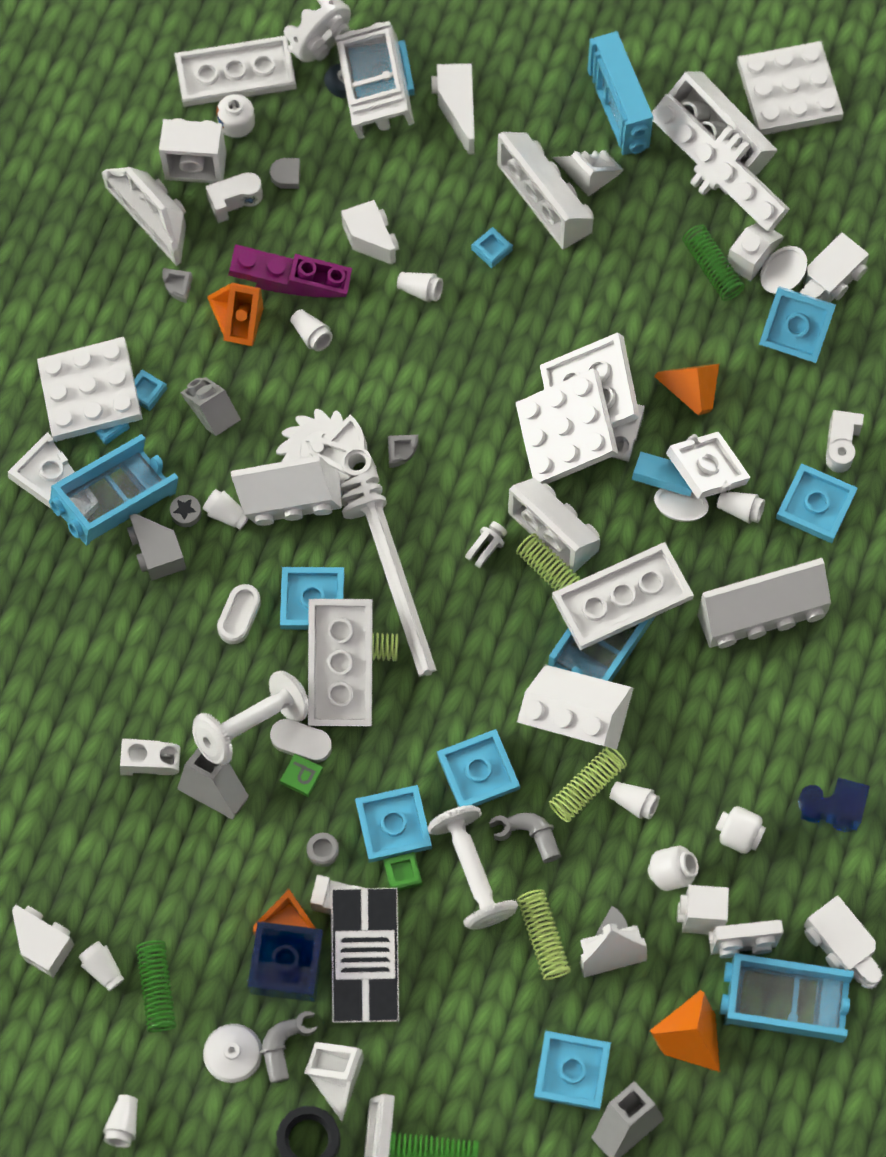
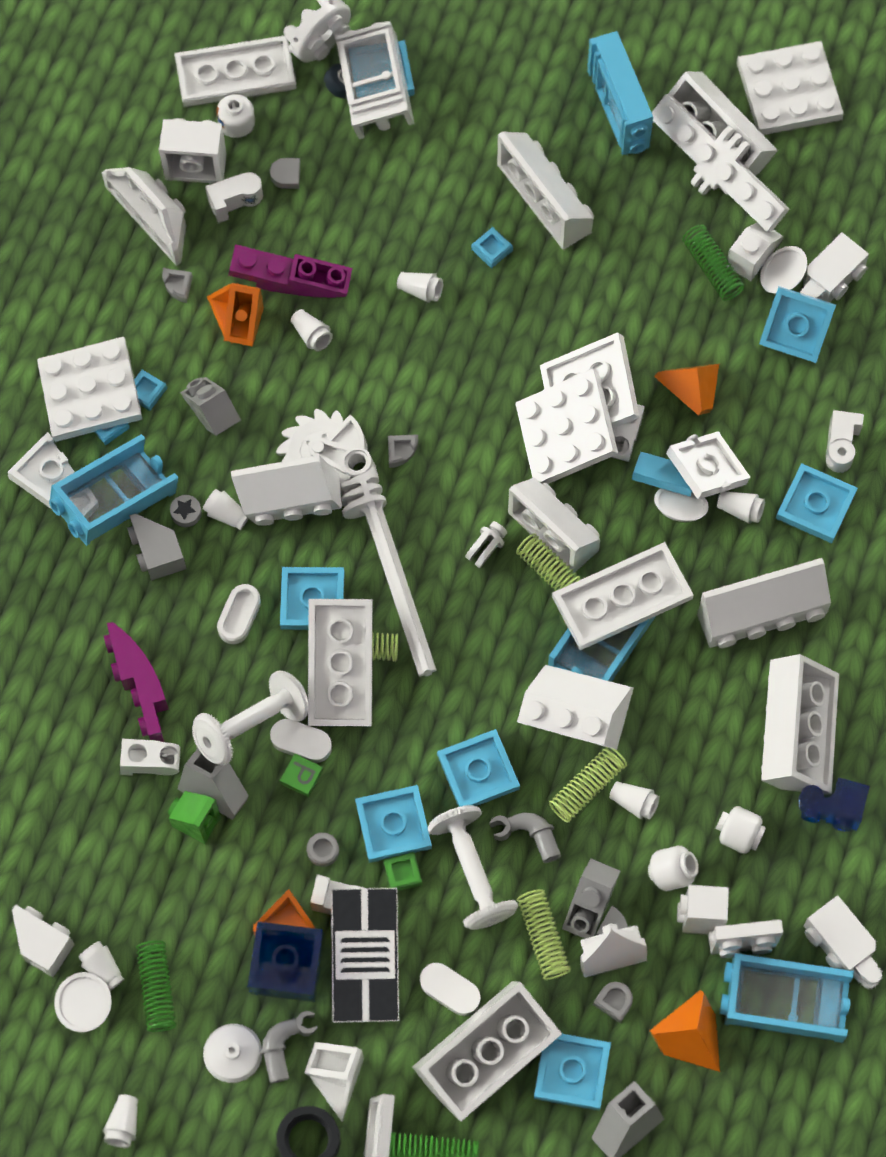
(82, 1002): none -> white piece
(138, 676): none -> magenta slope
(194, 815): none -> bright green slope
(368, 232): white slope -> none
(450, 989): none -> white tile
(456, 100): white slope -> none
(487, 1050): none -> white slope
(588, 170): white slope -> none
(591, 899): none -> light grey slope
(614, 1000): none -> light grey tile
(800, 724): none -> white slope

